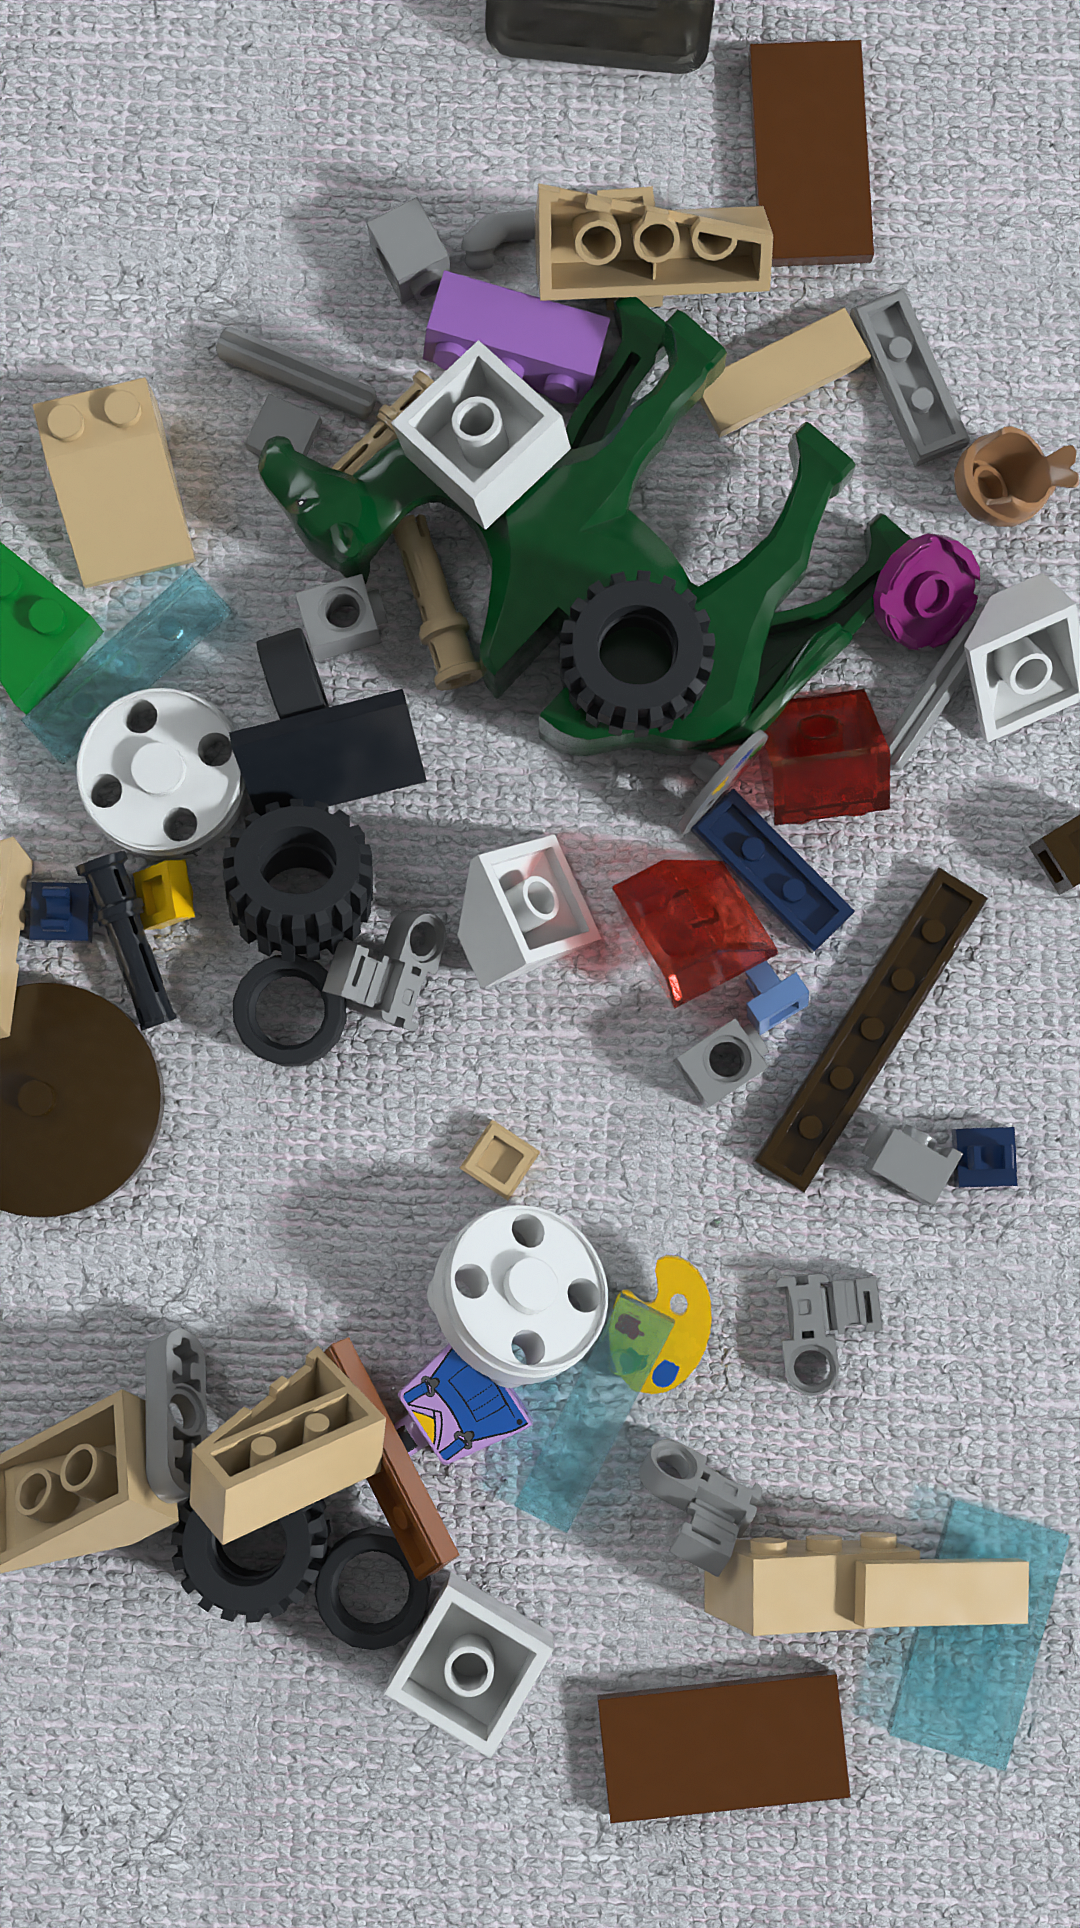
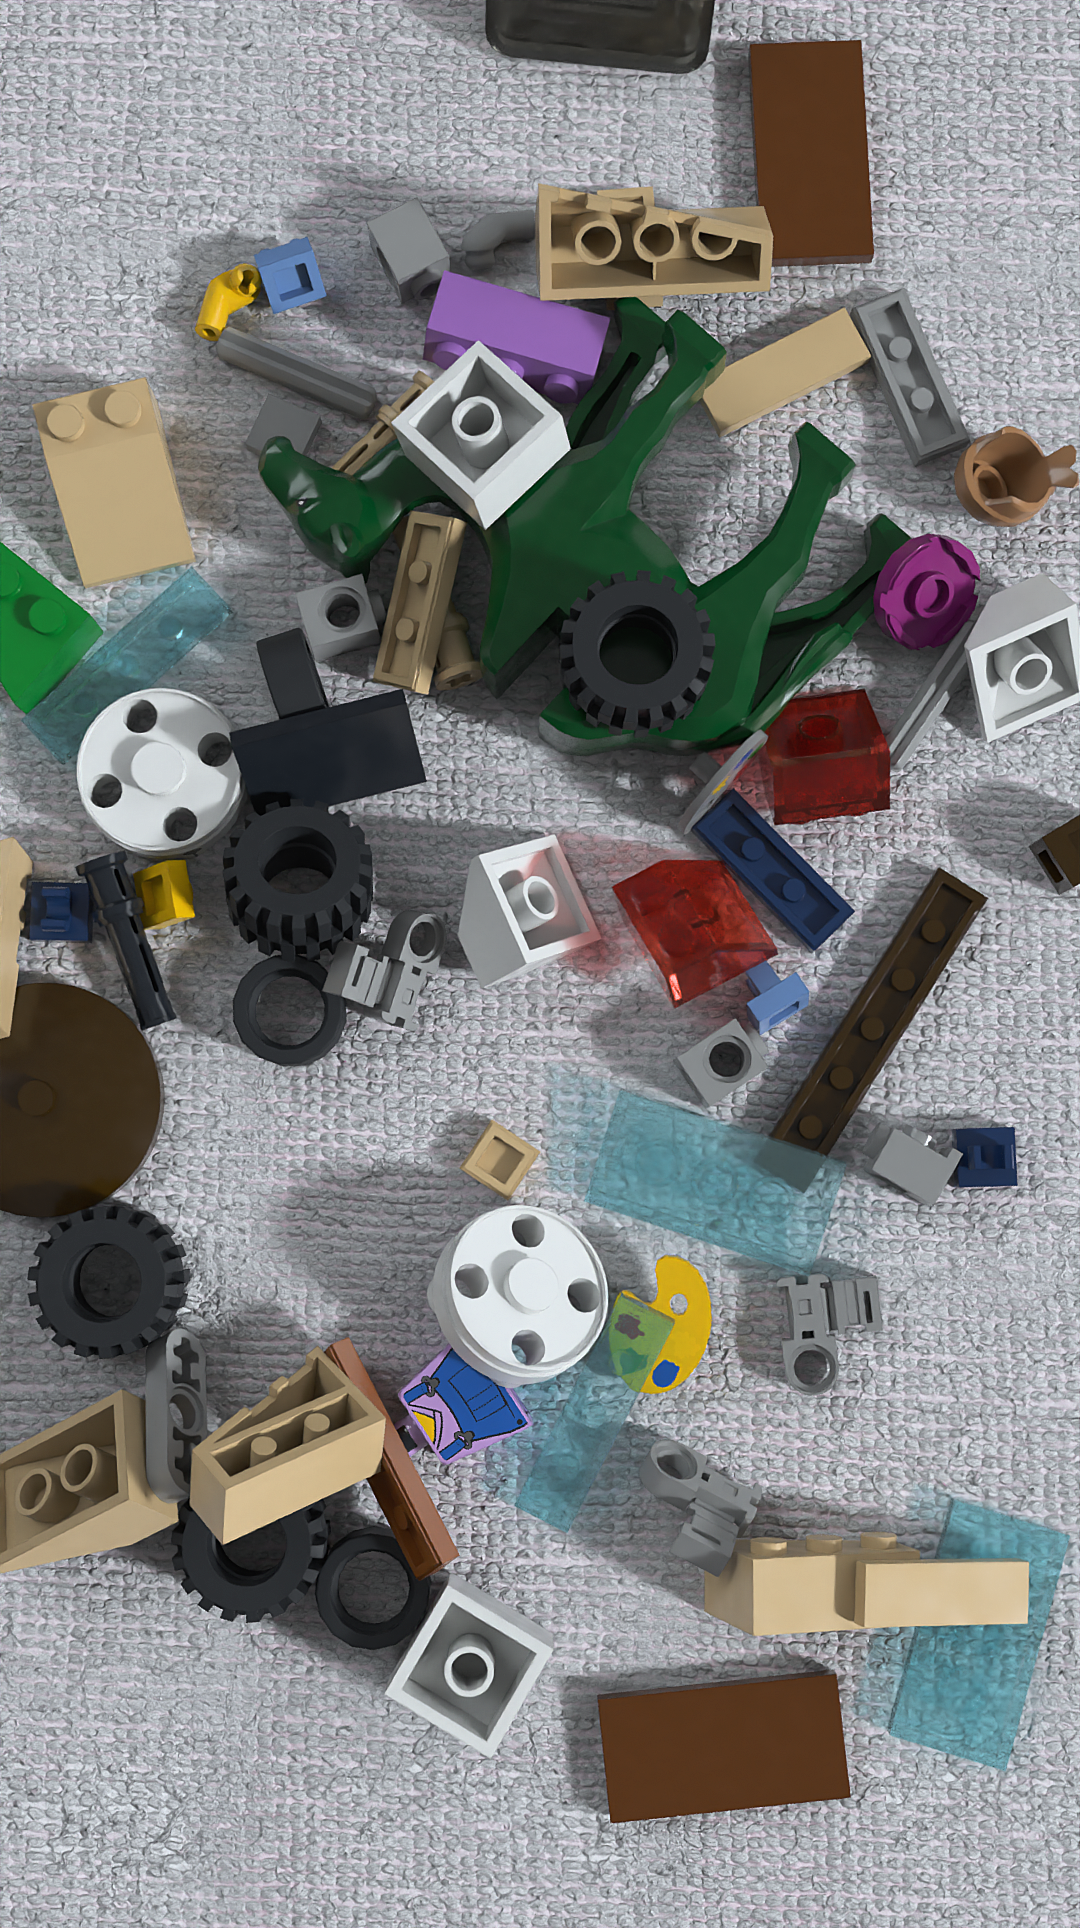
(60, 1290): none -> black tyre
(225, 296): none -> yellow arm
(290, 275): none -> medium blue tile
(419, 601): none -> tan tile
(715, 1181): none -> clear light blue tile

